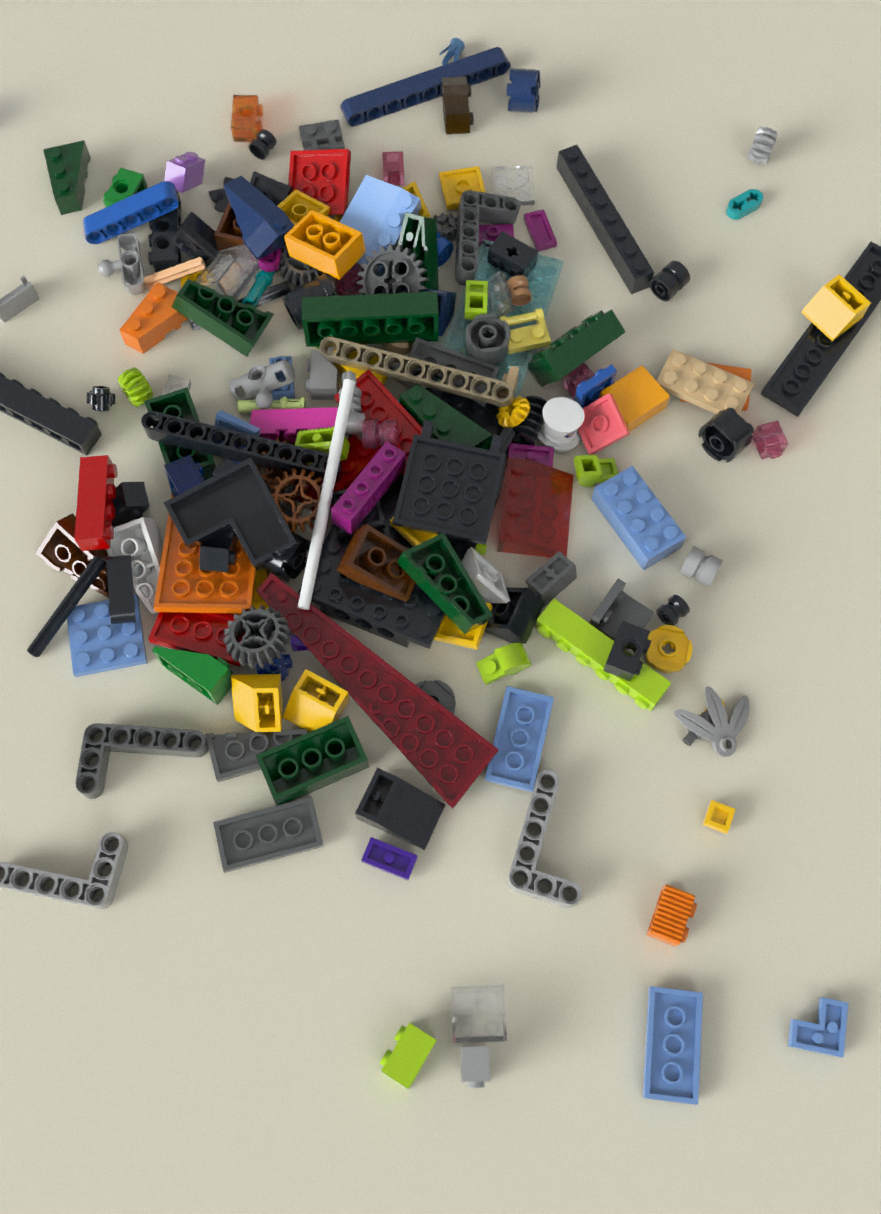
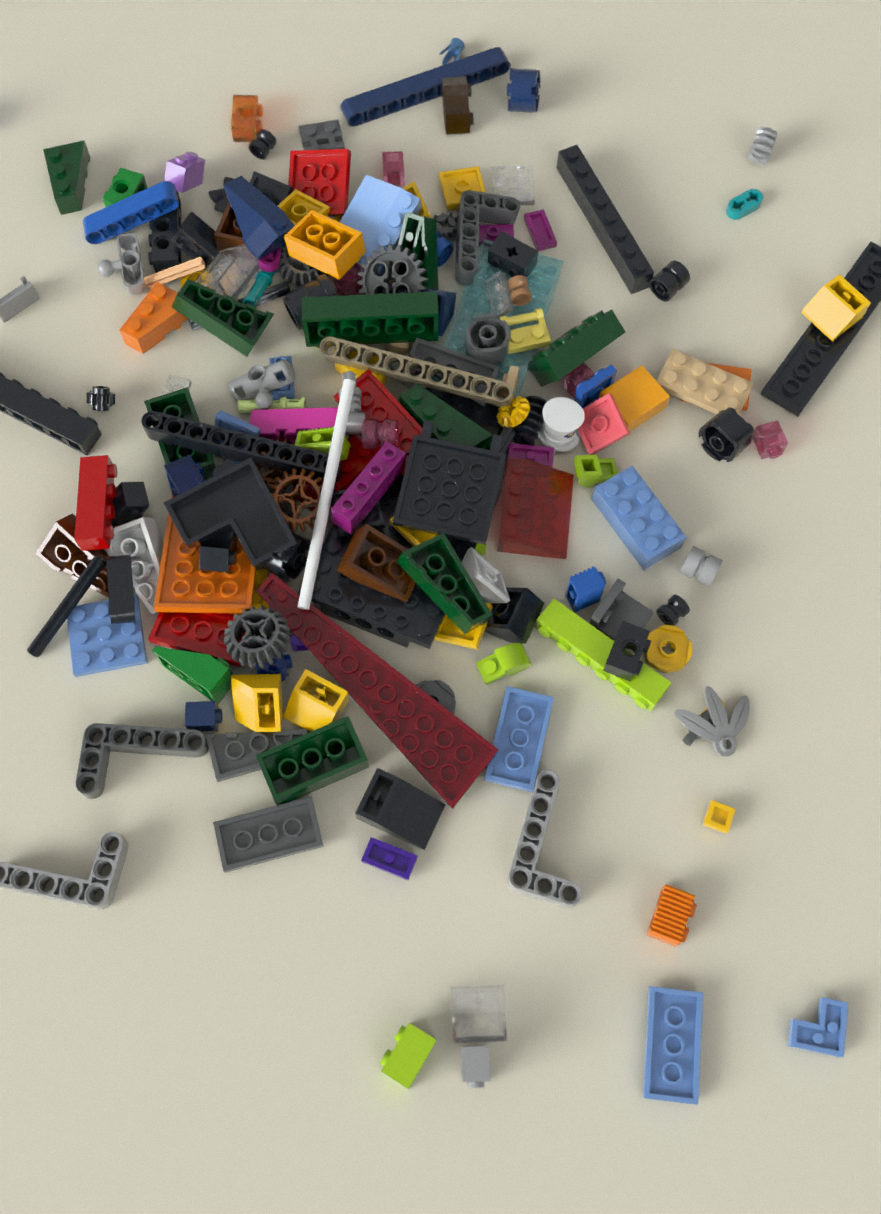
(135, 387): lime gear -> none
(203, 716): none -> dark blue brick
(323, 377): light grey slope -> none
(475, 298): lime brick -> none
(552, 577): dark grey hinge -> none
(585, 589): none -> blue brick

